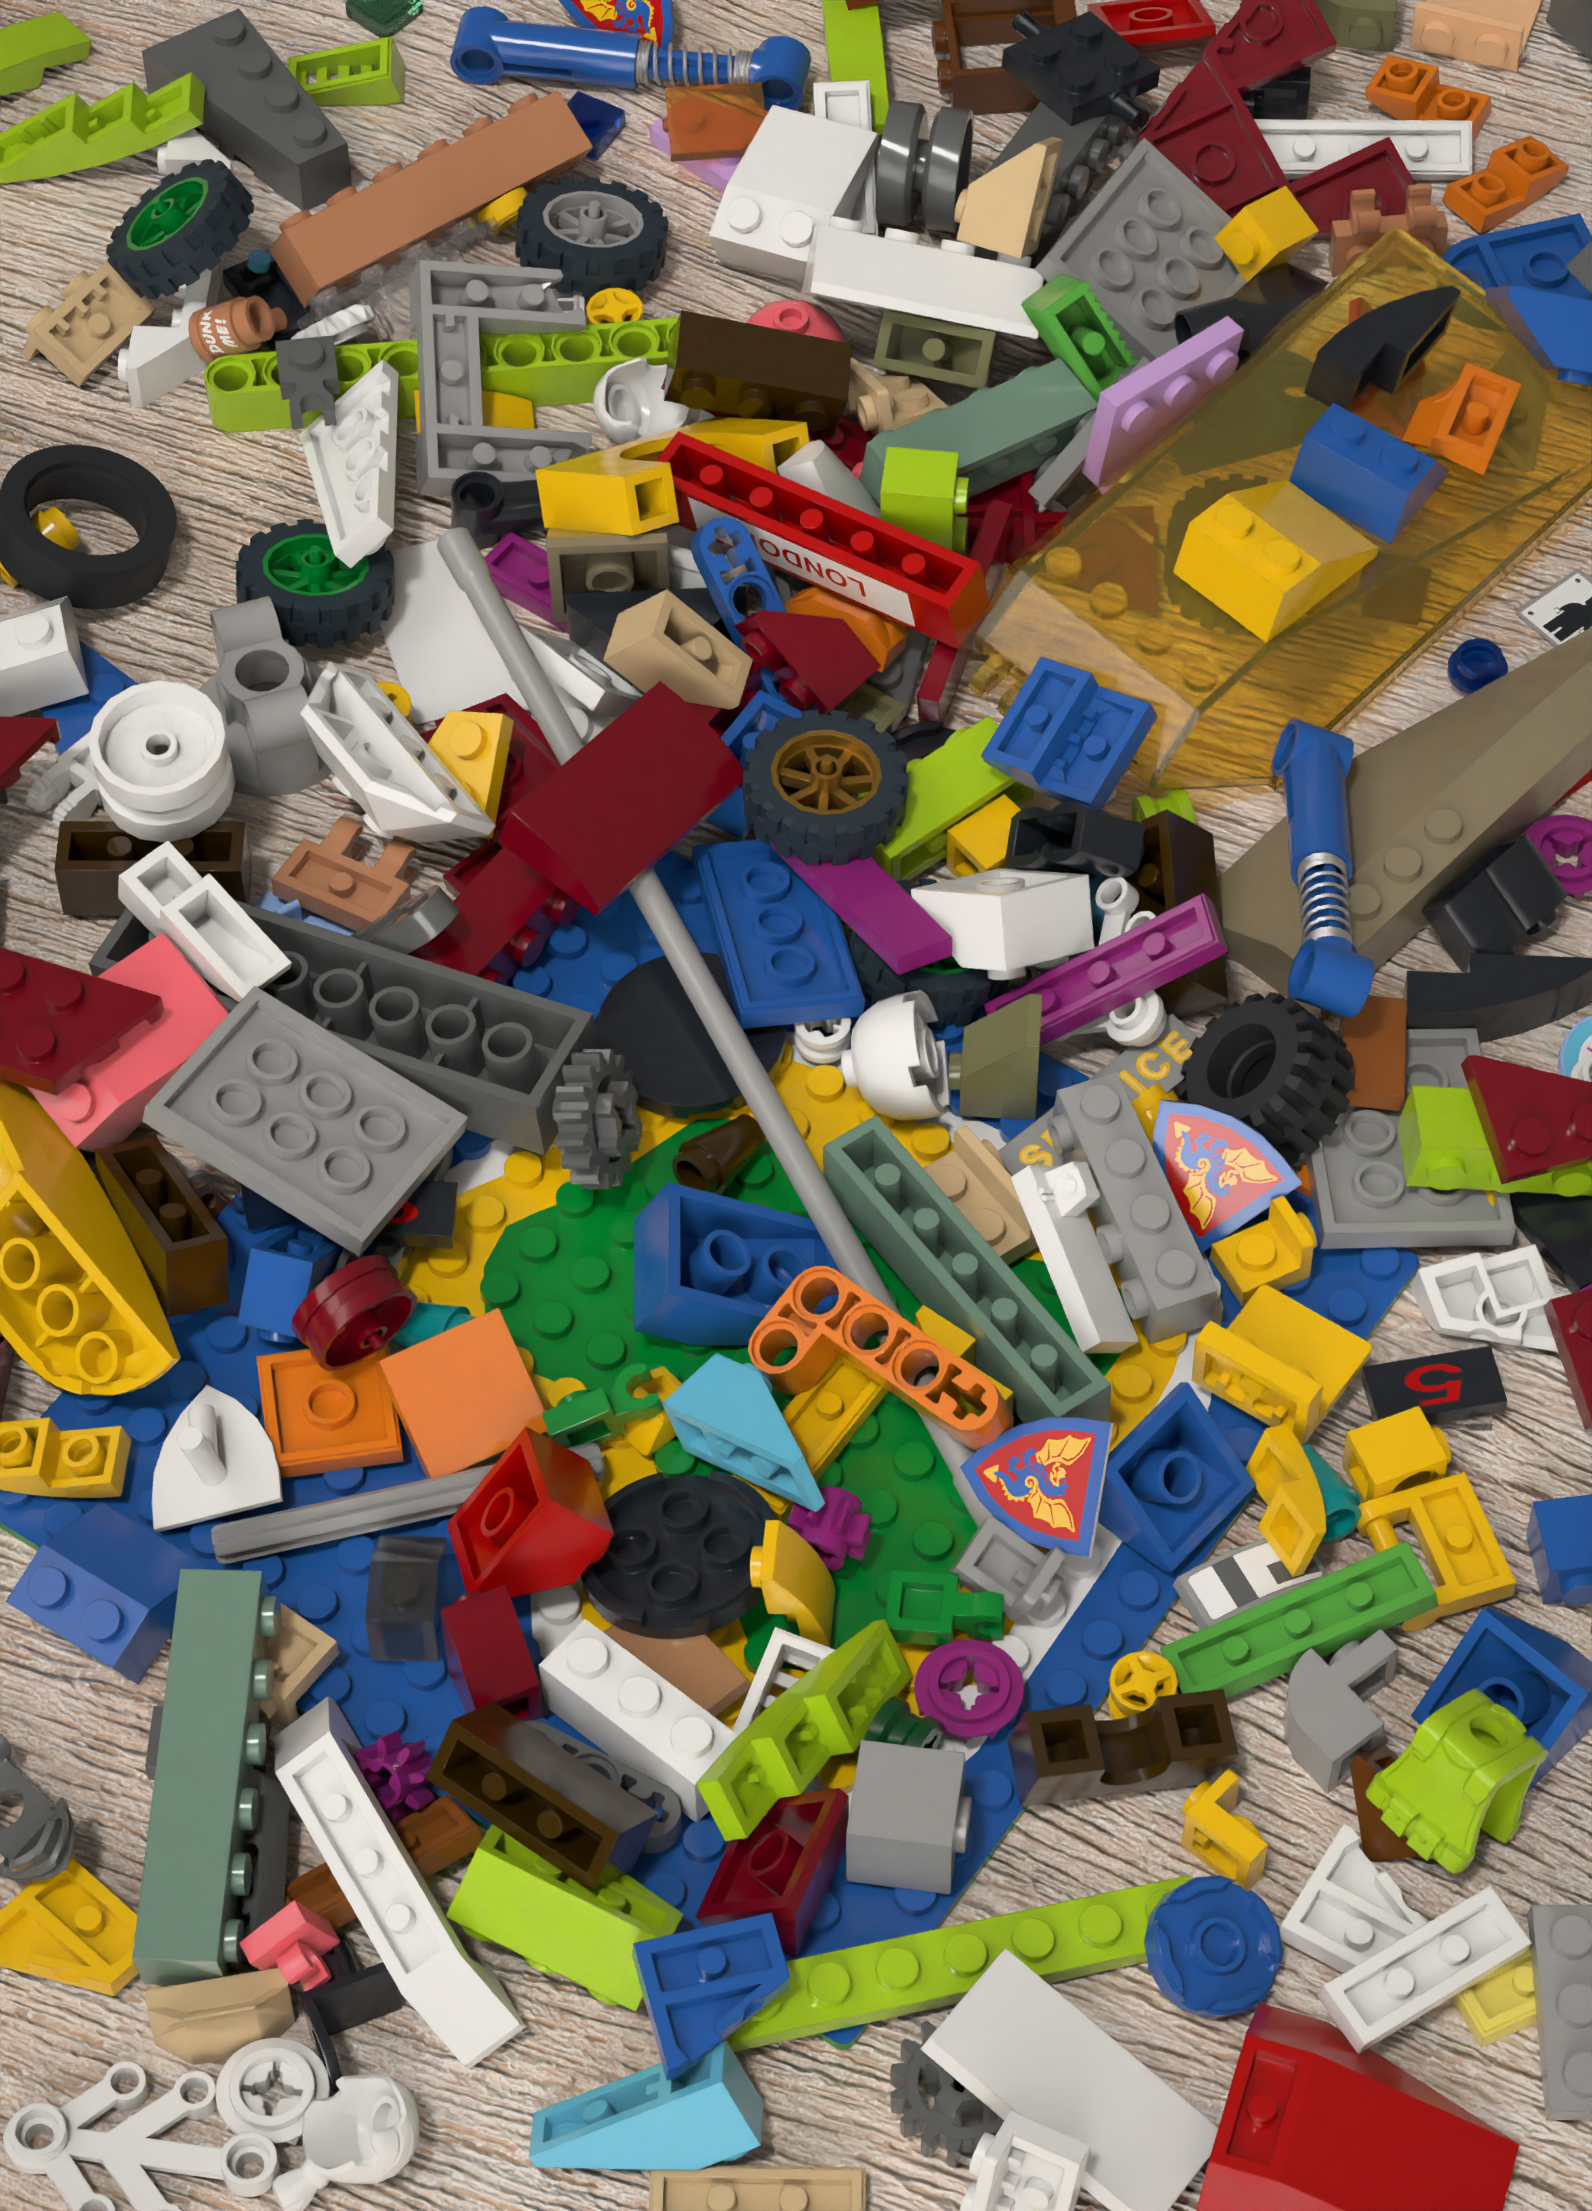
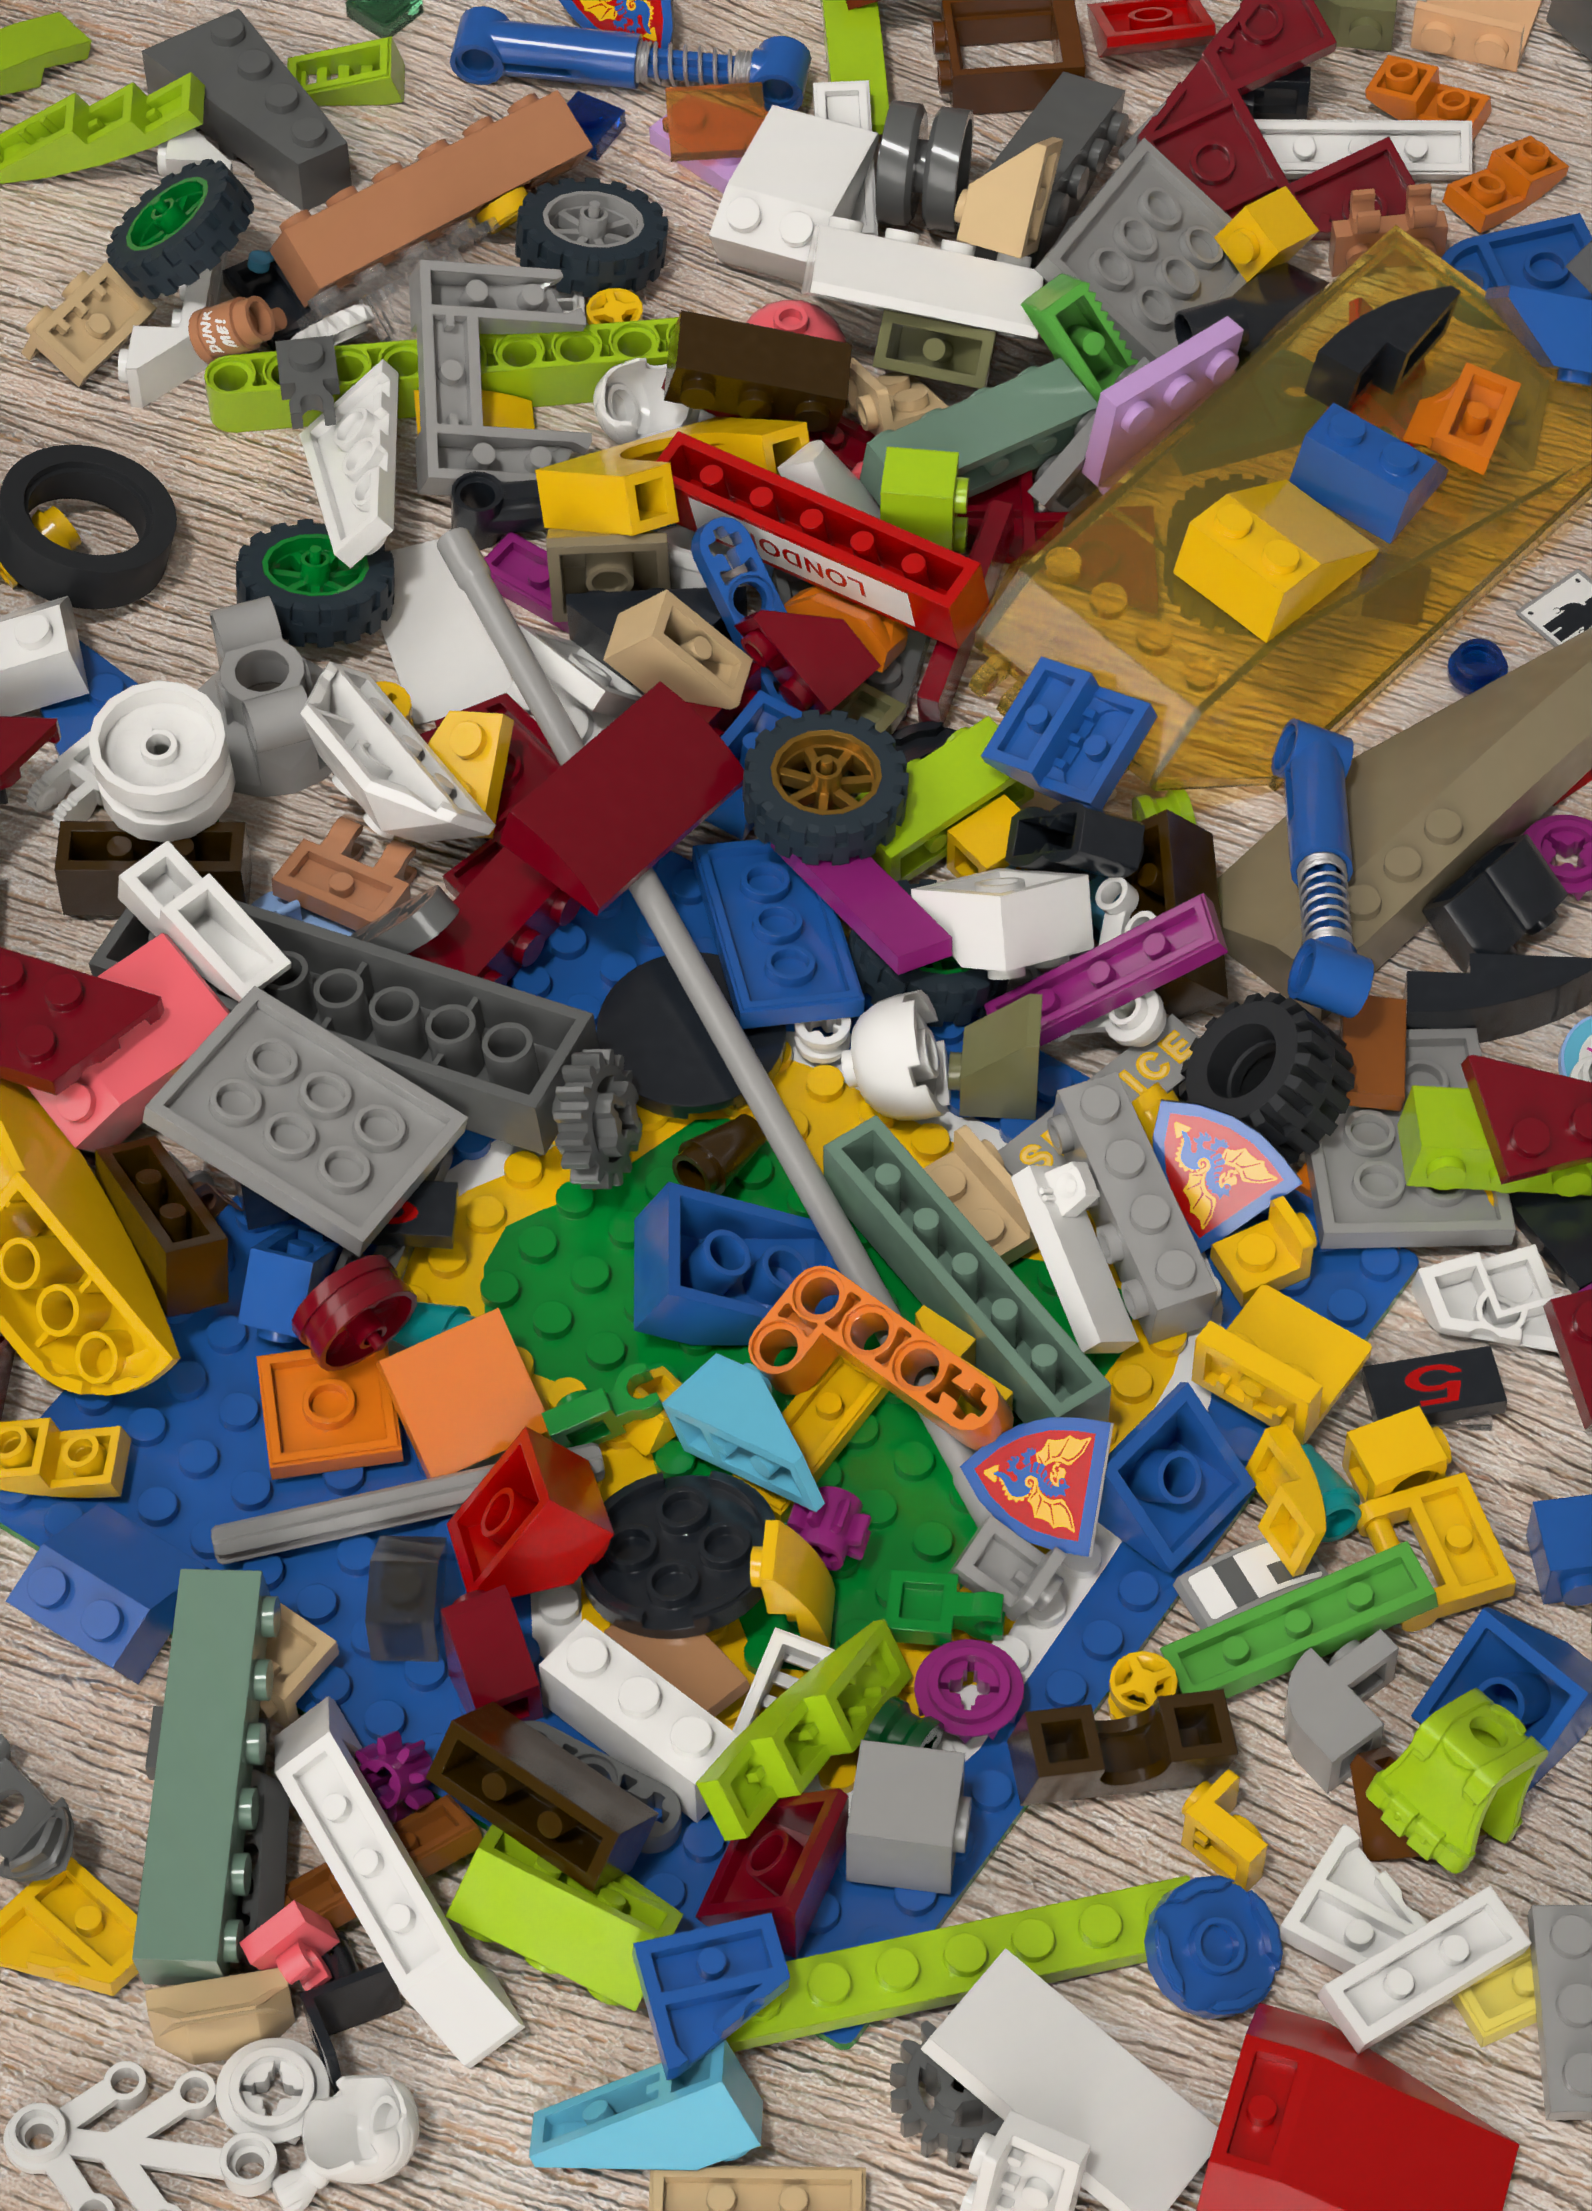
(213, 1464): white shield -> none
(1081, 69): black plate -> none

